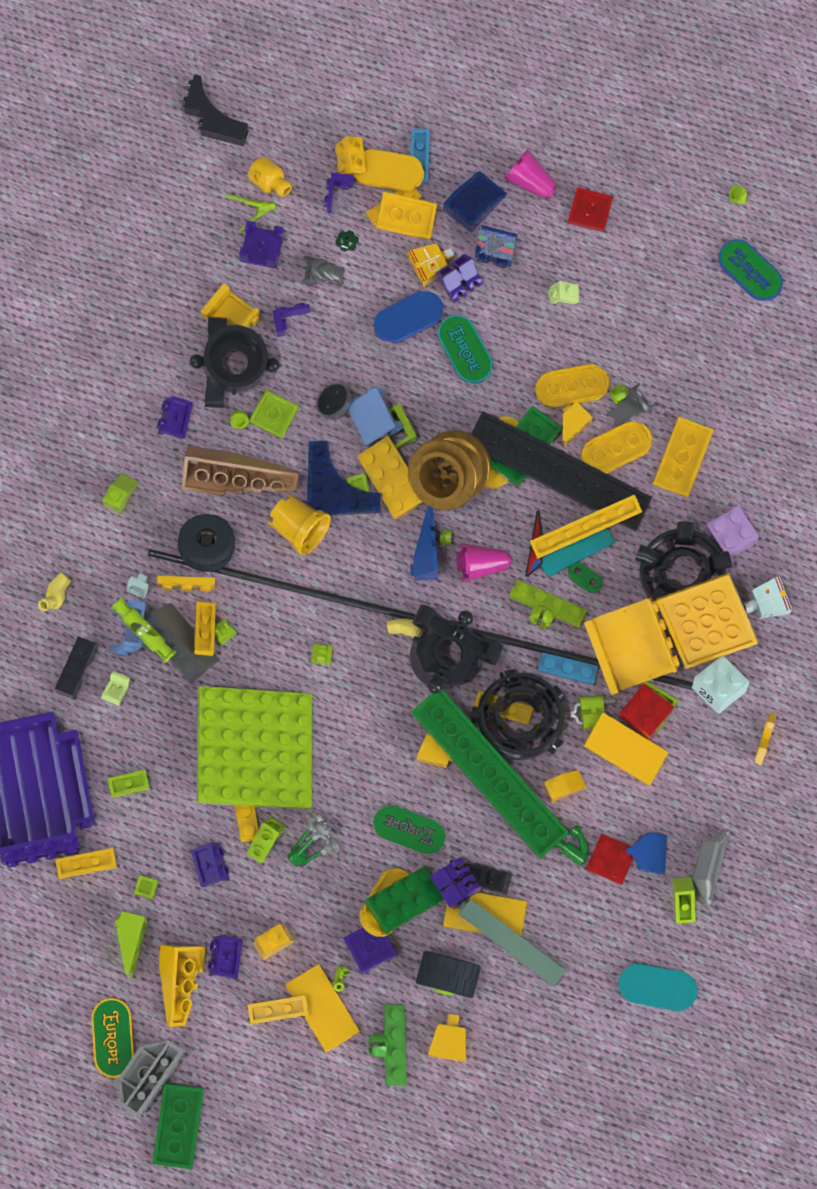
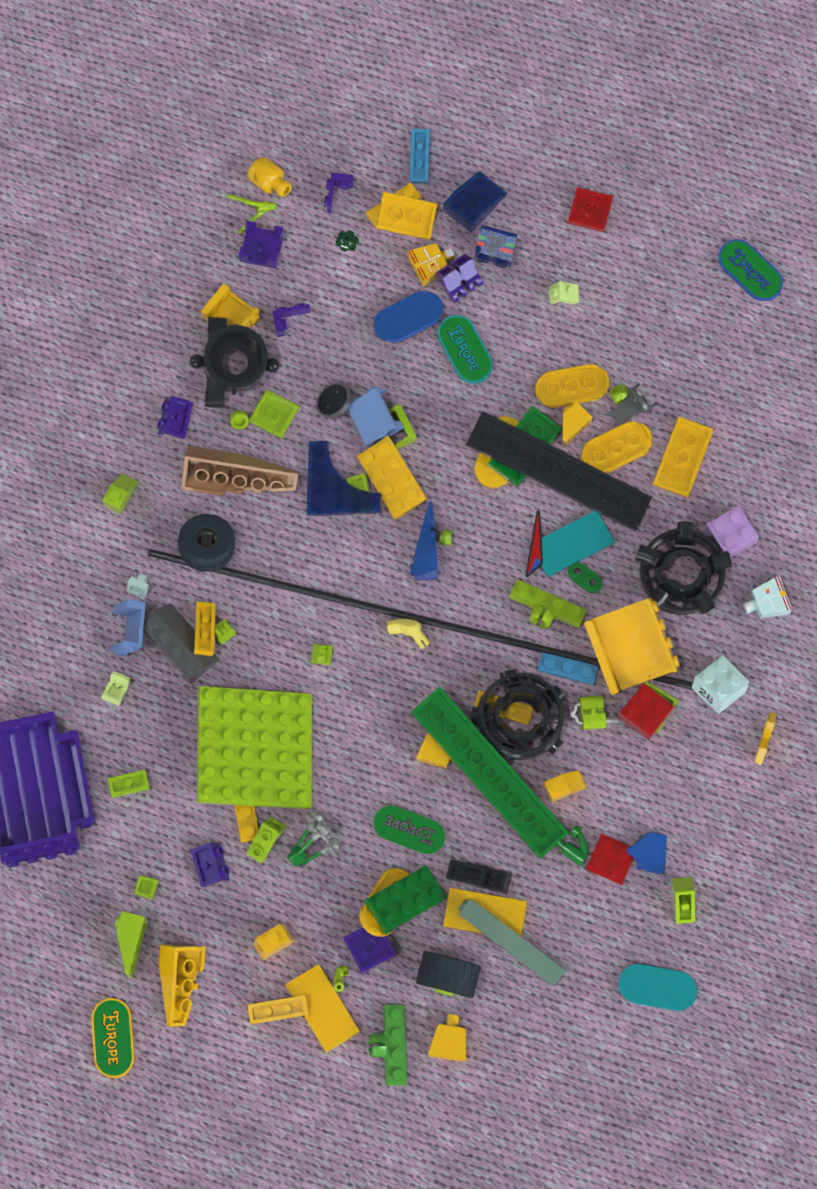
(55, 593): light yellow arm -> none
(74, 669): black arch -> none
(86, 863): yellow plate -> none
(146, 633): lime piece -> none
(147, 1075): light grey wedge -> none
(178, 1126): green plate -> none
(186, 584): yellow plate -> none
(214, 123): black arch -> none
(225, 957): dark purple bracket -> none
(299, 524): yellow piece -> none
(322, 271): dark grey hair -> none
(350, 155): yellow bracket -> none
(391, 171): yellow tile -> none
(424, 649): black piece -> none
(452, 891): dark purple legs -> none
(467, 474): pearl gold wheel -> none
(480, 561): dark pink cone -> none
(531, 176): dark pink cone -> none
(585, 526): yellow plate -> none
(625, 749): yellow tile -> none
(707, 621): yellow plate -> none
(708, 865): light grey wedge -> none
(738, 194): lime tile -> none

